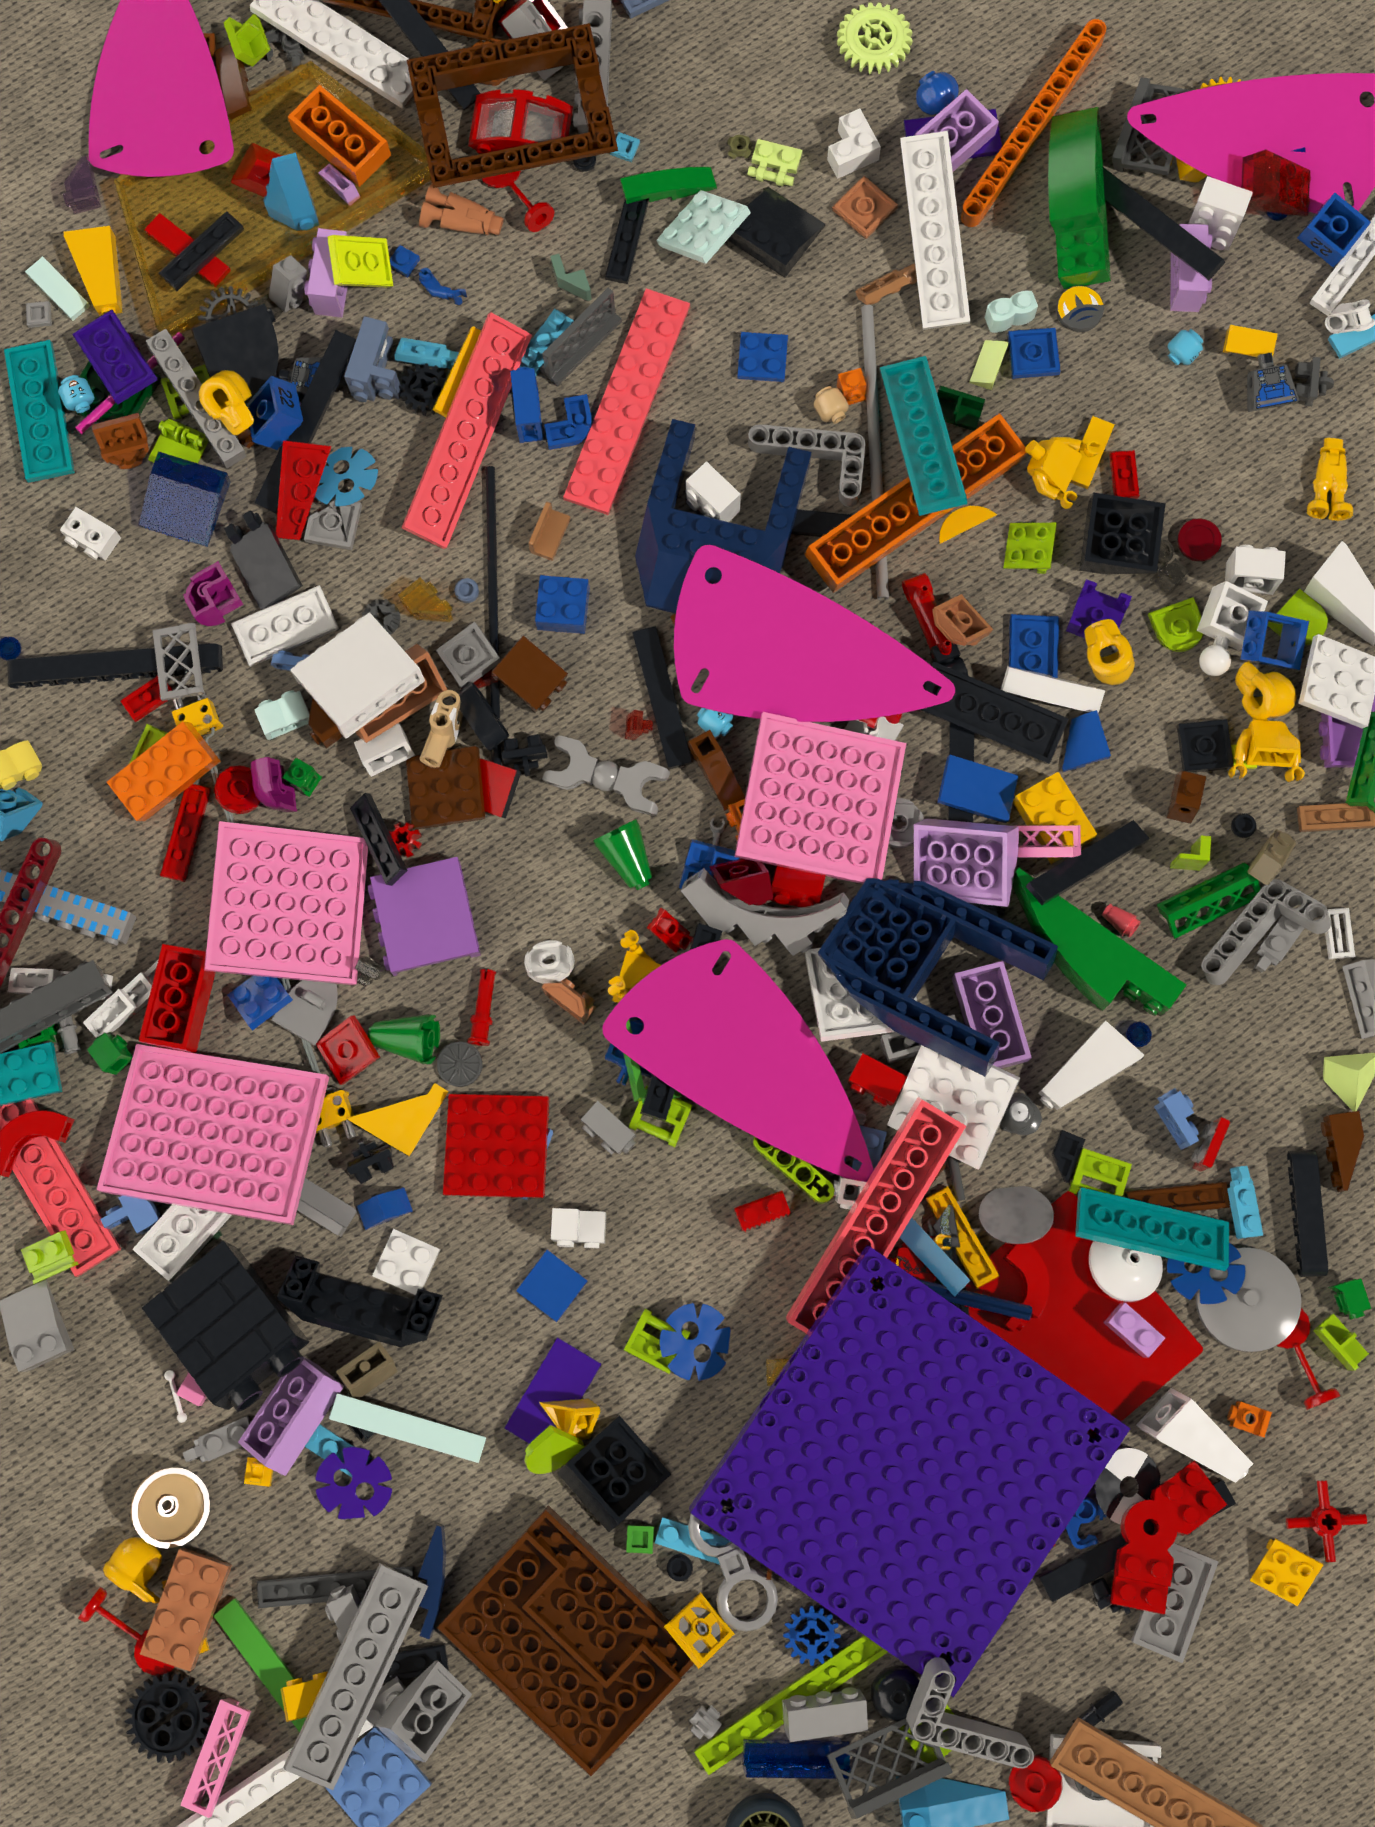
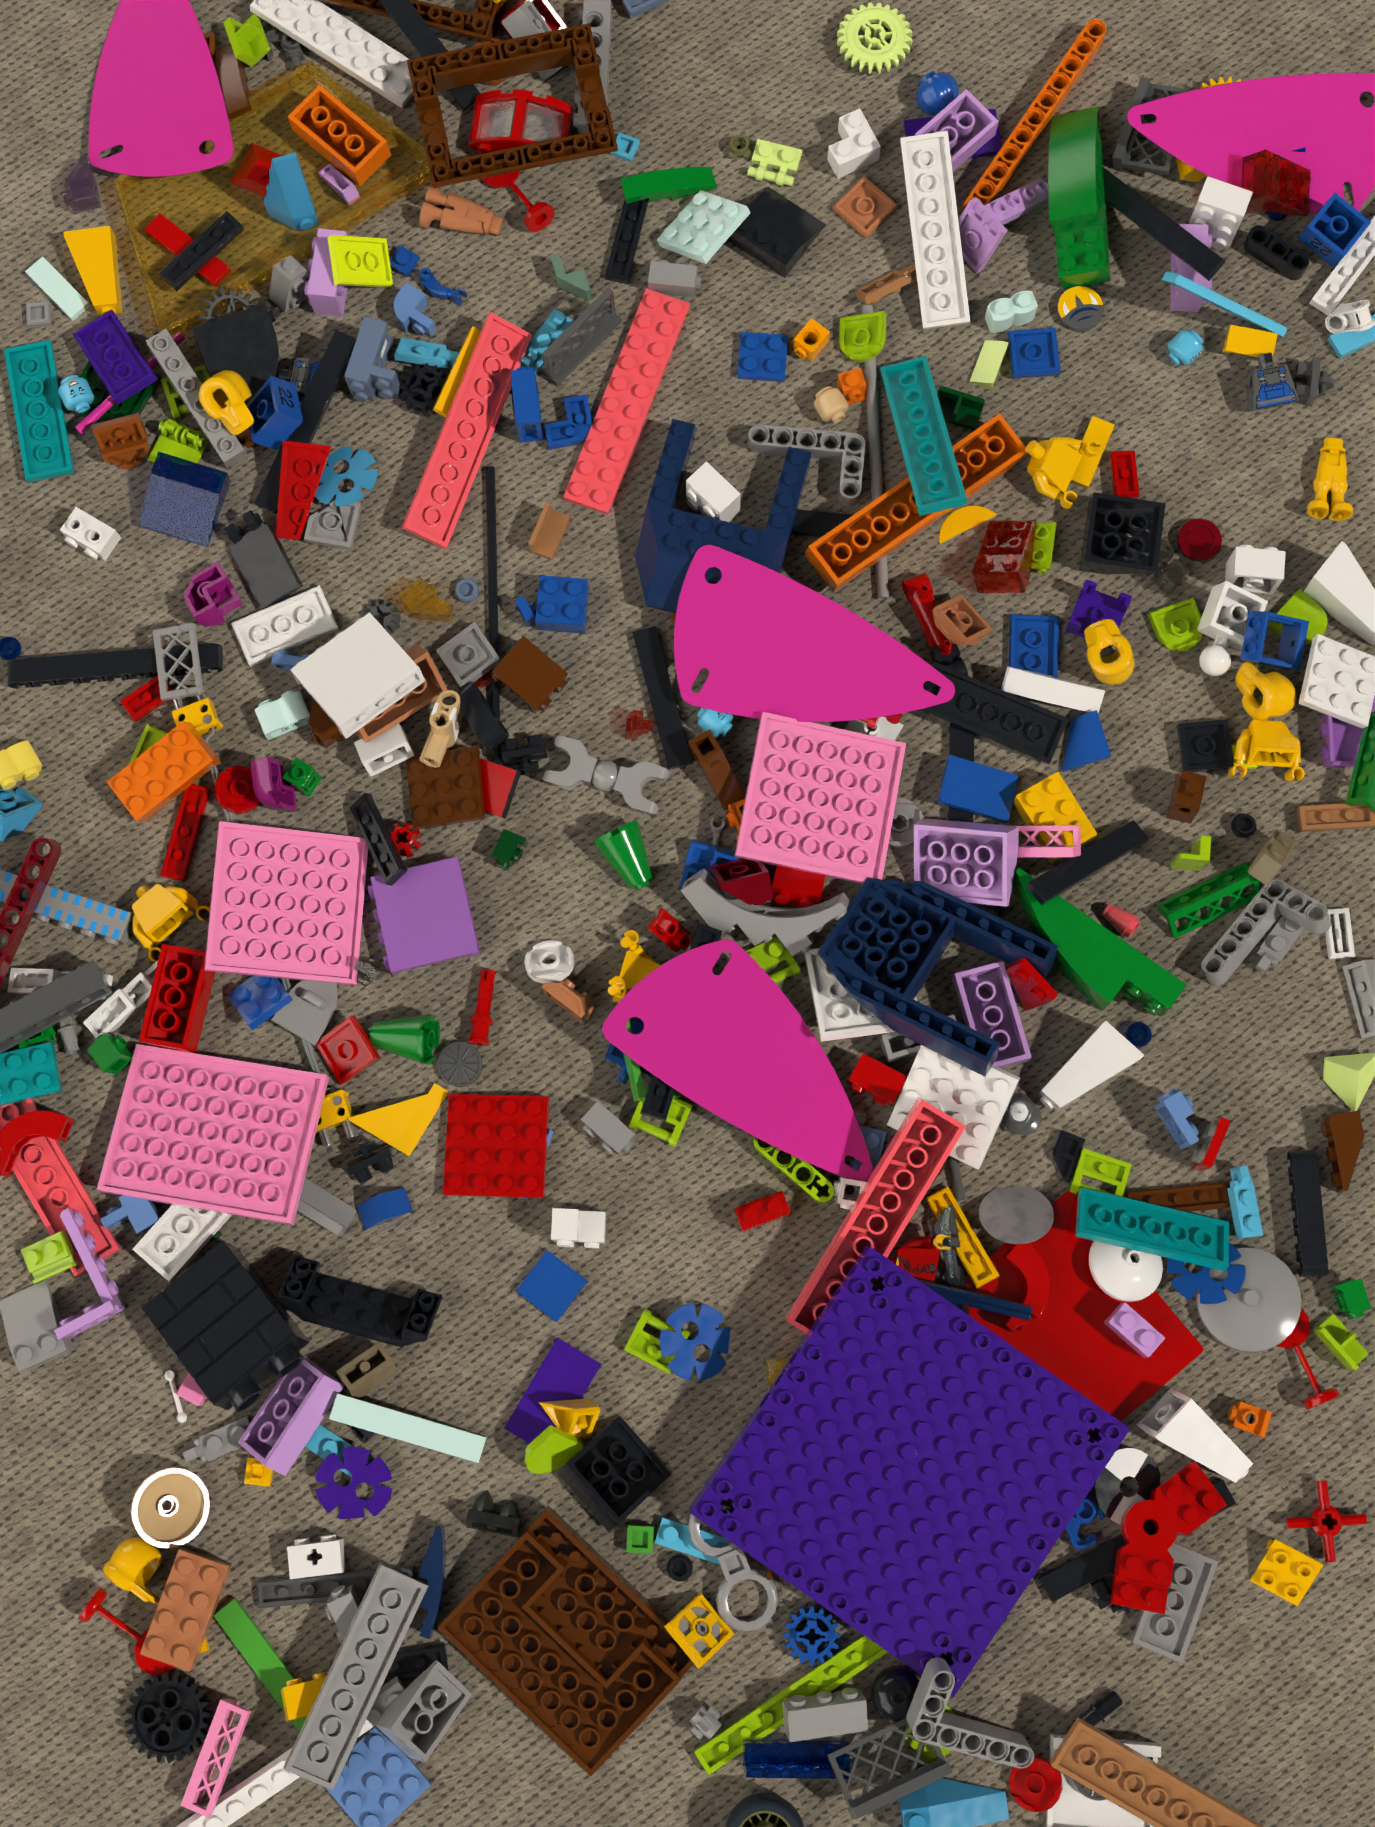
(96, 1269): none -> lavender bracket
(160, 913): none -> yellow torso
(302, 1565): none -> white brick
(406, 1262): white plate -> none
(408, 311): none -> medium blue brick
(483, 1517): none -> pearl dark grey tile
(508, 849): none -> dark green brick
(526, 610): none -> blue plate
(585, 164): black plate -> none
(674, 278): none -> light grey brick
(771, 954): none -> lime plate
(814, 332): none -> light orange brick
(862, 335): none -> lime tile
(934, 1257): dark azure sticker -> none
(983, 226): none -> lavender bracket
(1005, 557): none -> clear red slope
(1029, 984): none -> red wing
(1224, 303): none -> medium azure tile
(1272, 242): none -> black beam

